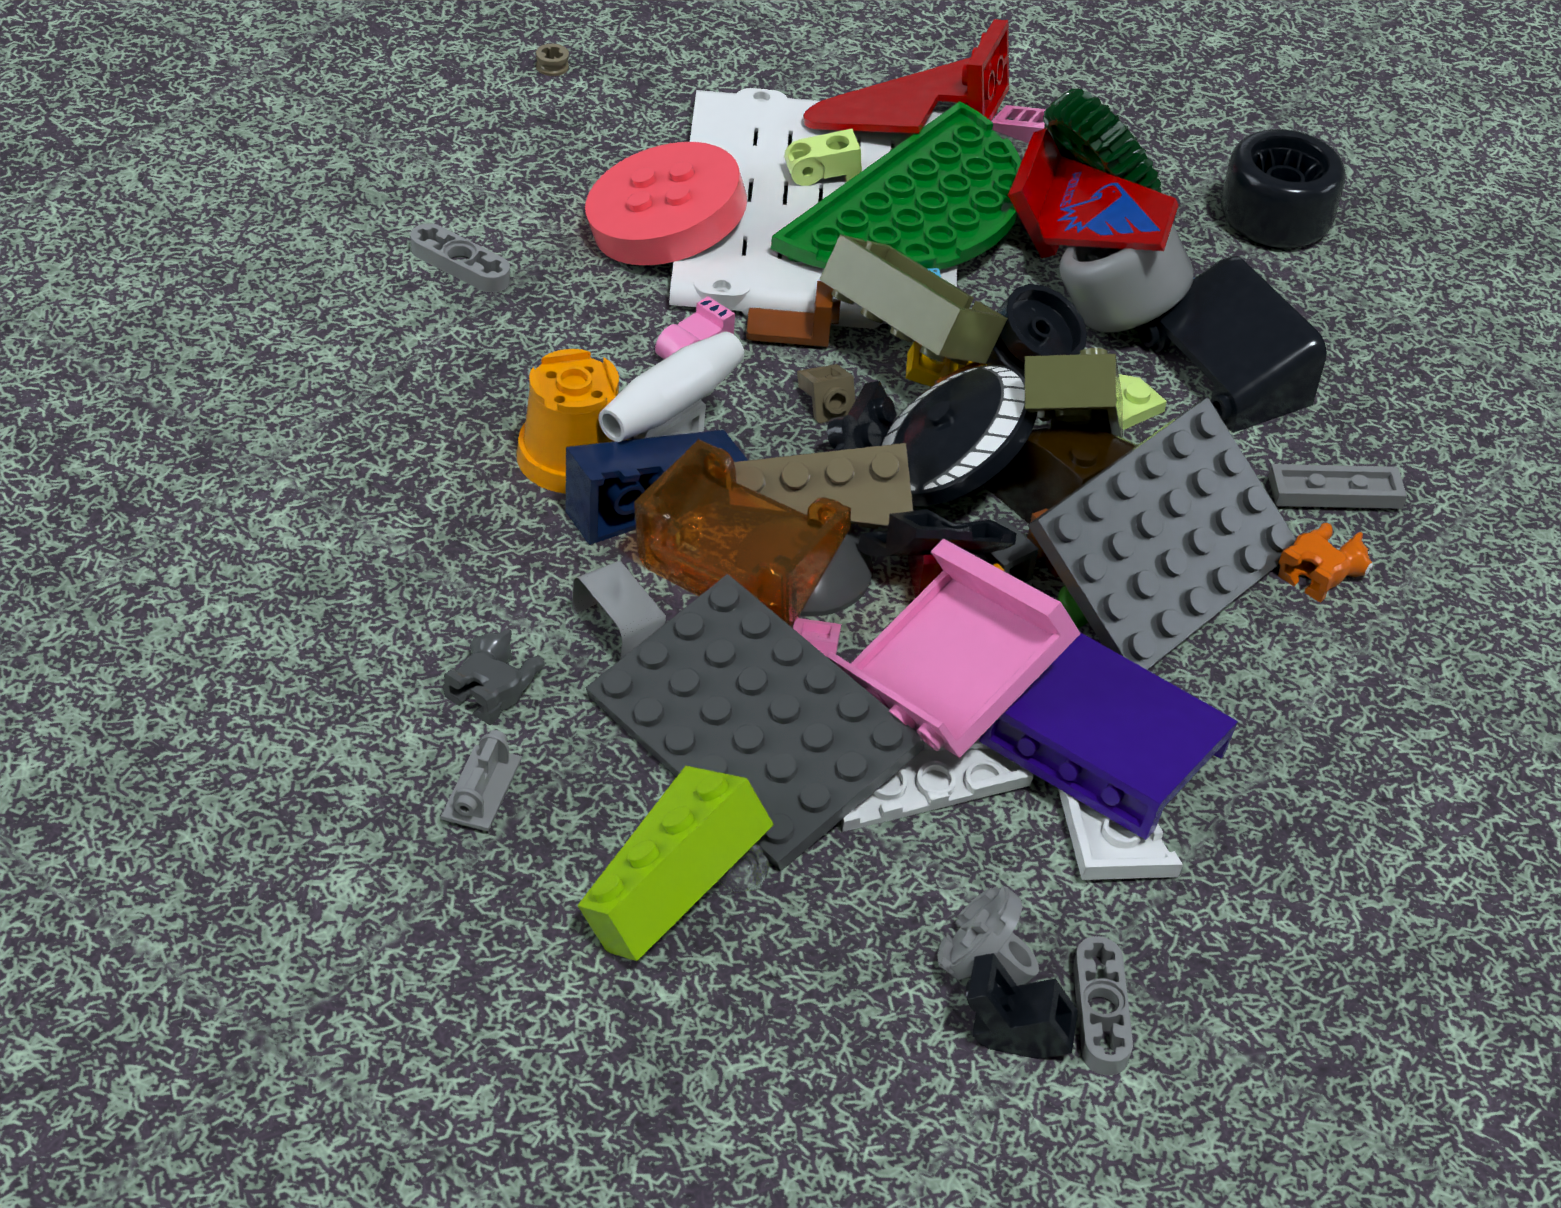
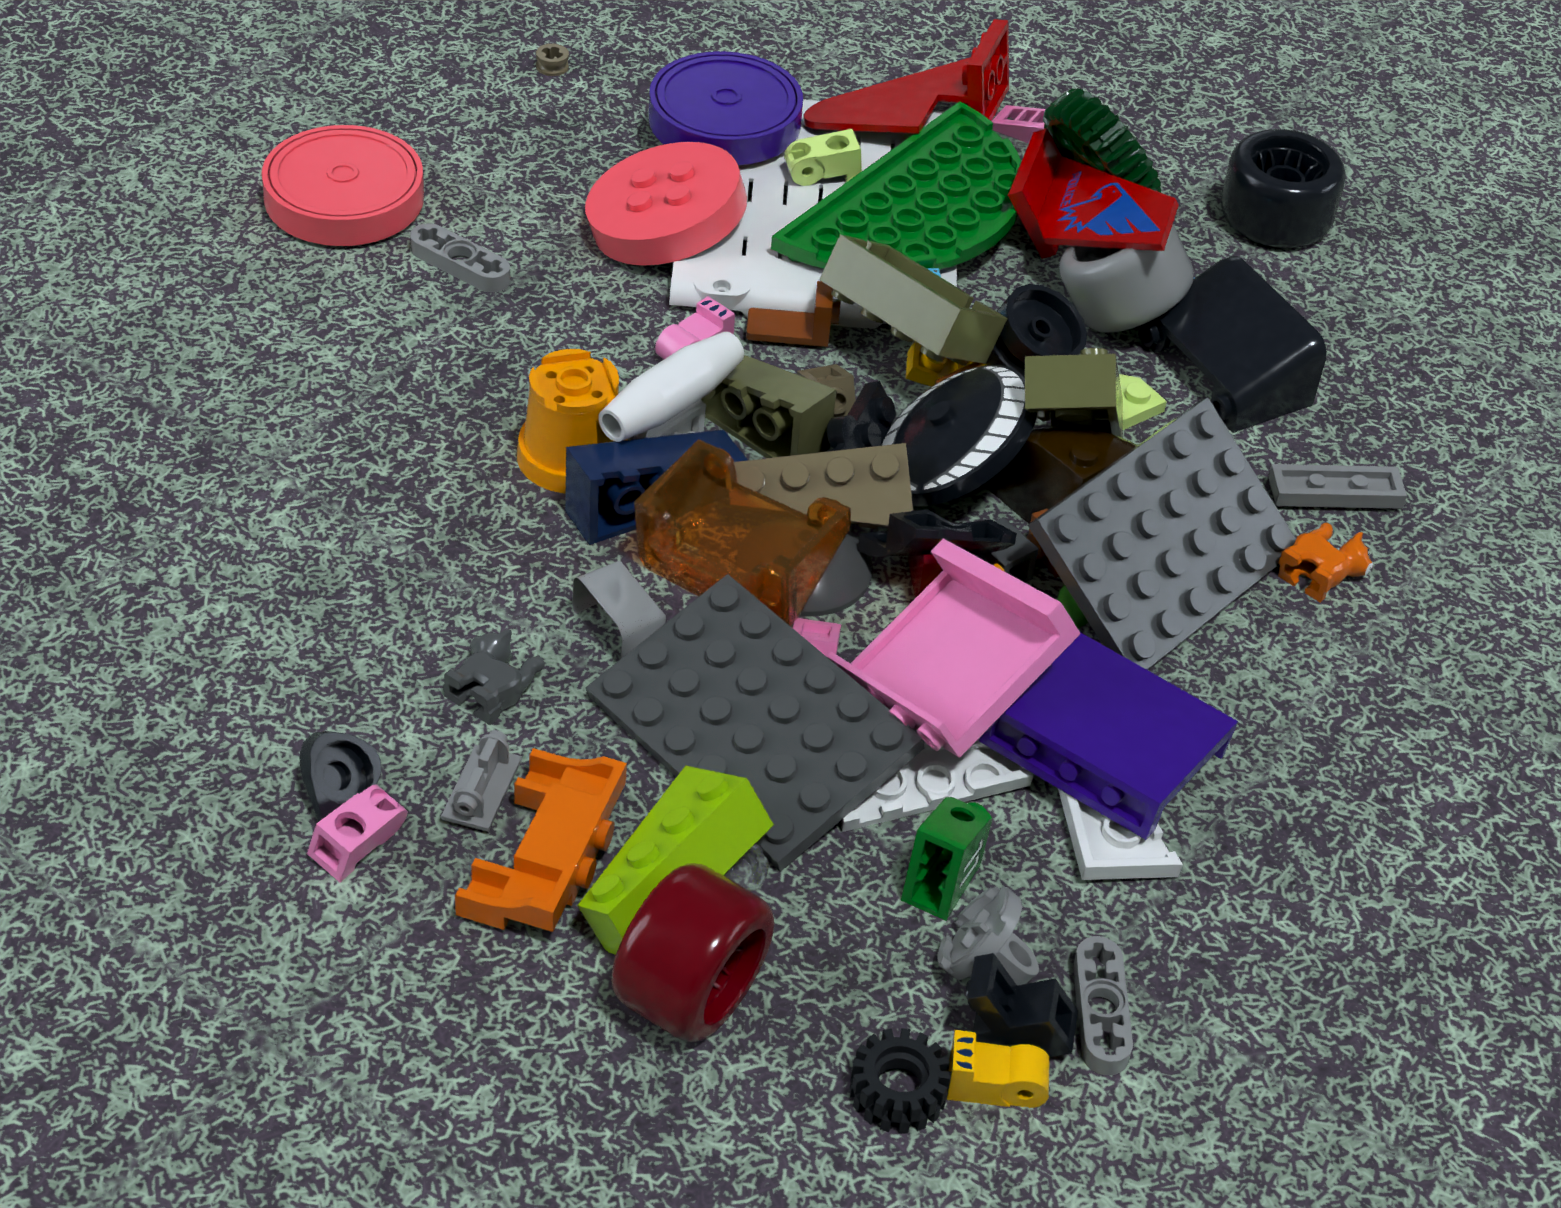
(333, 768): none -> black piece
(343, 185): none -> coral brick
(355, 831): none -> bright pink leg
(557, 849): none -> orange bracket
(692, 952): none -> dark red wheel
(727, 102): none -> dark purple brick
(772, 409): none -> olive wedge
(893, 1105): none -> black tyre
(952, 834): none -> green torso
(997, 1073): none -> yellow leg

